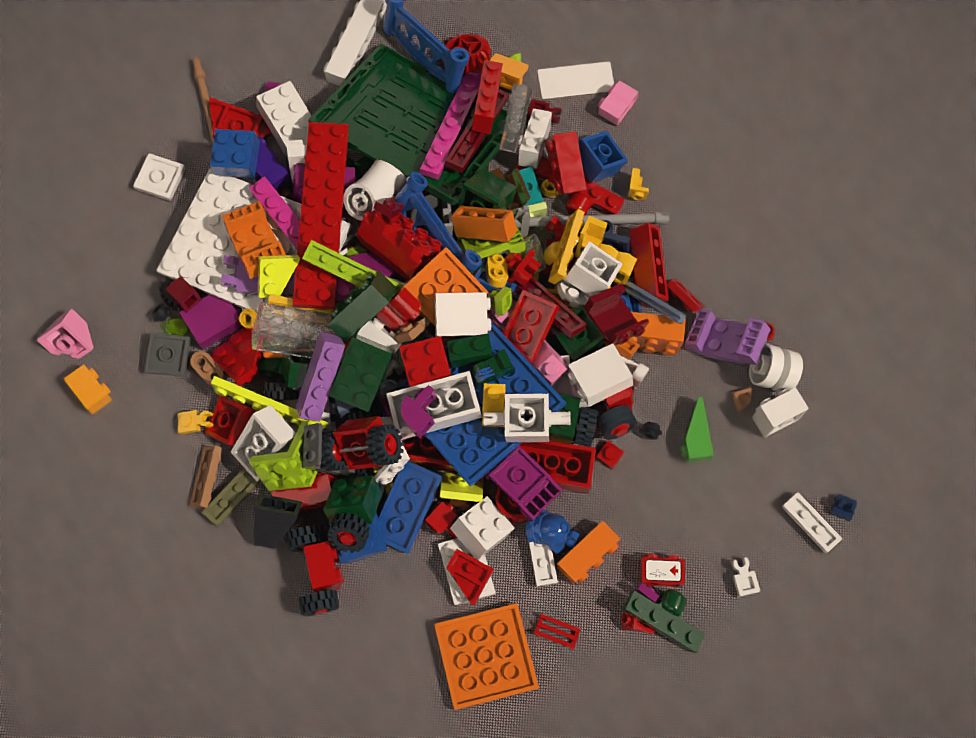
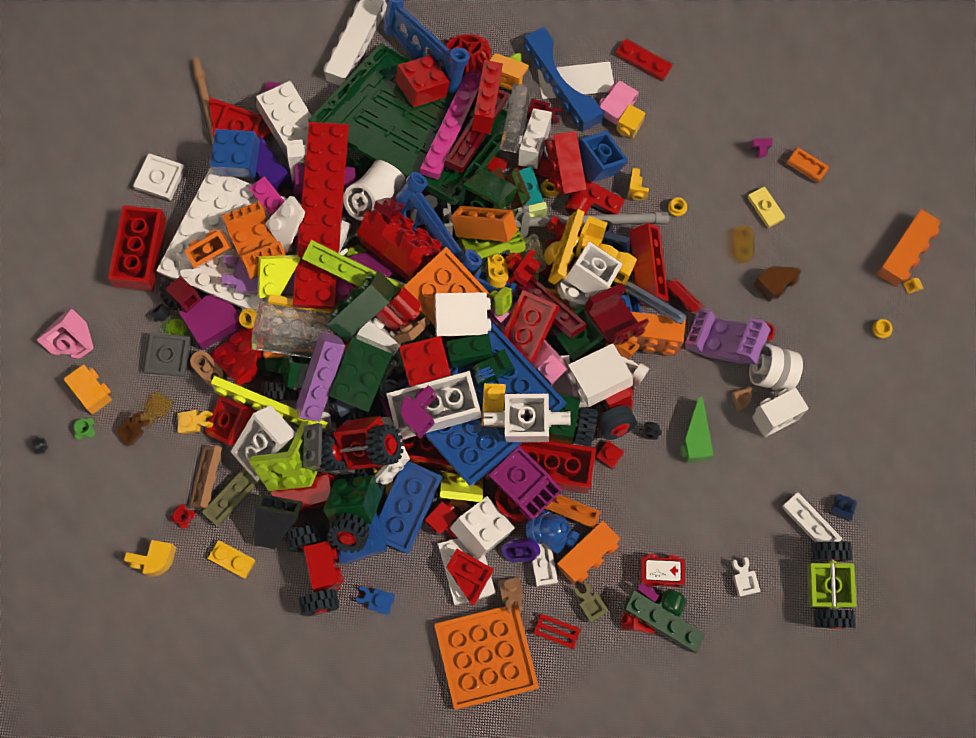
(39, 445): none -> black plate
(80, 424): none -> bright green plate
(131, 429): none -> reddish brown plate
(137, 248): none -> red brick
(157, 407): none -> clear yellow plate
(157, 560): none -> yellow brick
(182, 510): none -> red plate
(208, 249): none -> orange brick
(231, 559): none -> yellow plate
(286, 222): none -> white wing
(378, 601): none -> blue plate
(422, 81): none -> red brick
(496, 163): none -> red tile
(511, 593): none -> medium nougat plate
(521, 550): none -> dark purple plate
(574, 510): none -> orange plate
(583, 109): none -> blue arch
(592, 605): none -> olive plate
(630, 121): none -> yellow brick
(643, 60): none -> red plate
(677, 202): none -> yellow plate
(743, 243): none -> clear yellow plate
(761, 146): none -> magenta tile
(766, 207): none -> light yellow plate
(775, 280): none -> reddish brown slope
(807, 165): none -> orange plate
(832, 585): none -> brick
(882, 328): none -> yellow plate
(909, 248): none -> orange brick
(913, 285): none -> yellow piece

